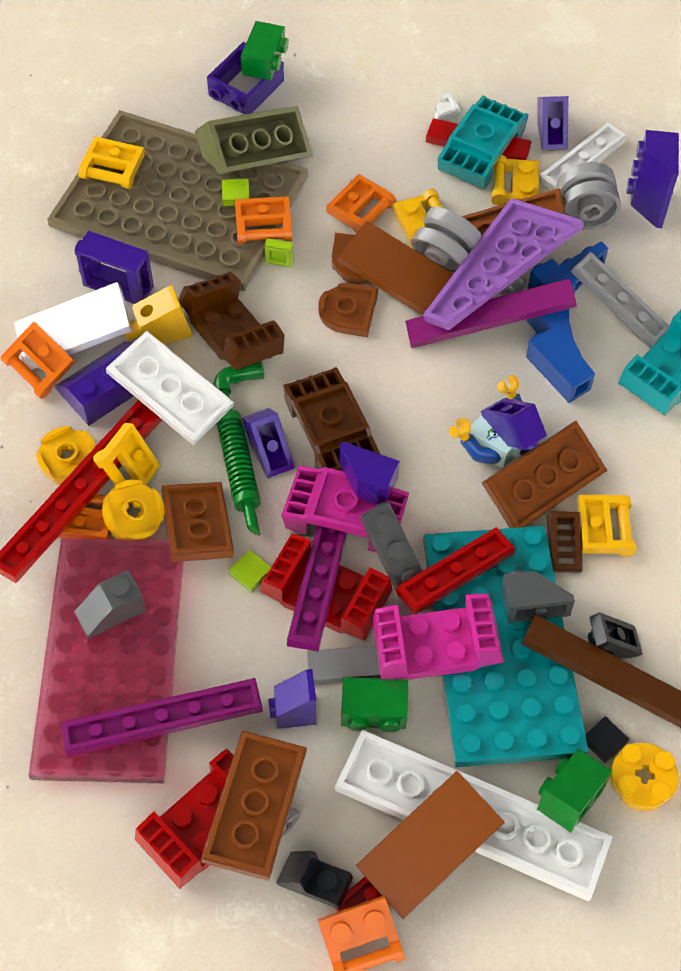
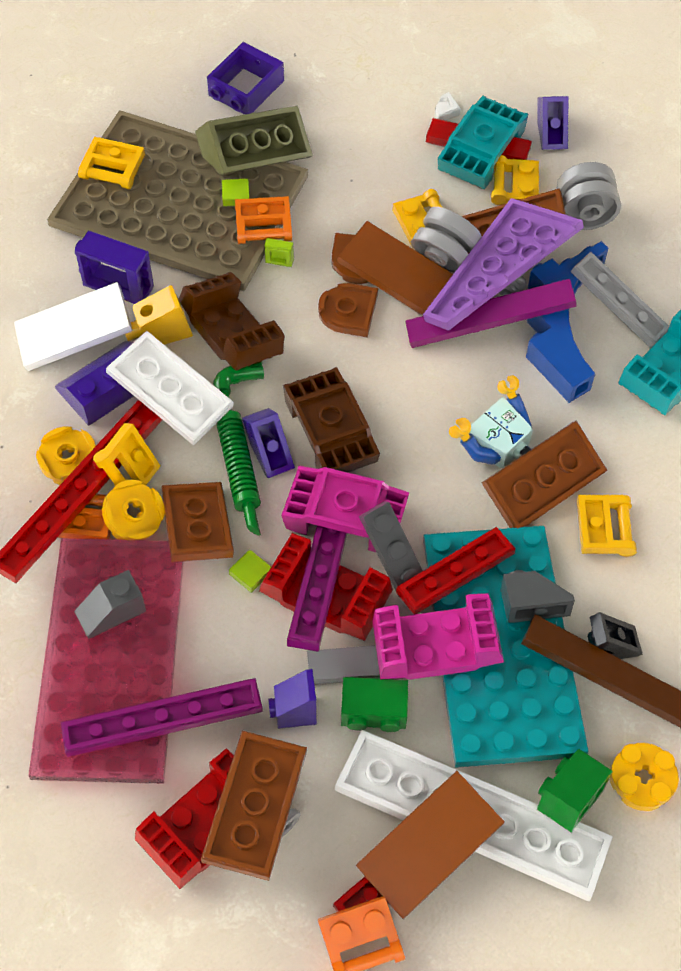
(44, 353): orange plate -> none
(264, 50): green brick -> none
(315, 878): black slope -> none
(355, 198): orange plate -> none
(369, 473): dark purple slope -> none
(515, 423): dark purple slope -> none
(565, 518): reddish brown slope -> none
(592, 149): white tile -> none
(606, 739): black tile -> none
(654, 175): dark purple slope -> none

